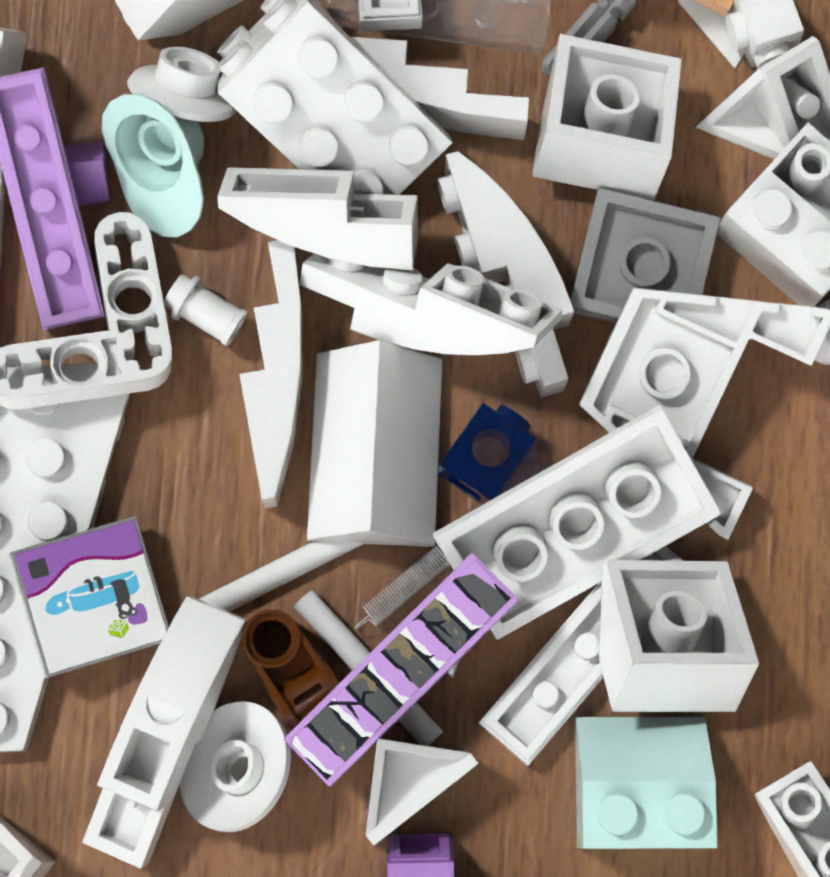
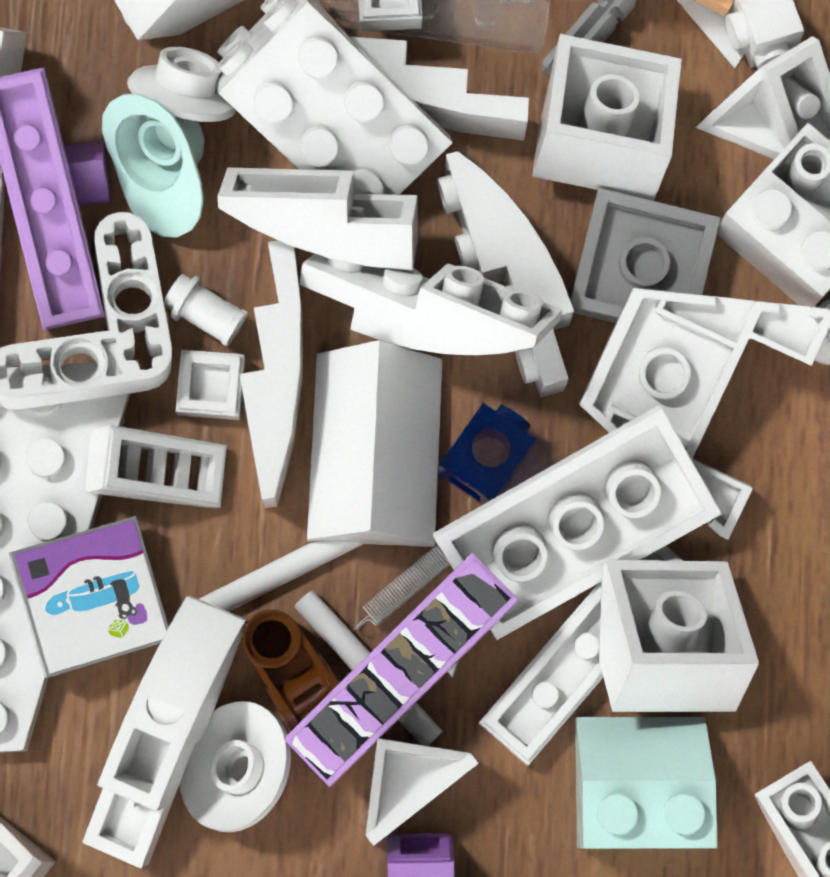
(104, 464): none -> white slope
(210, 385): none -> white tile

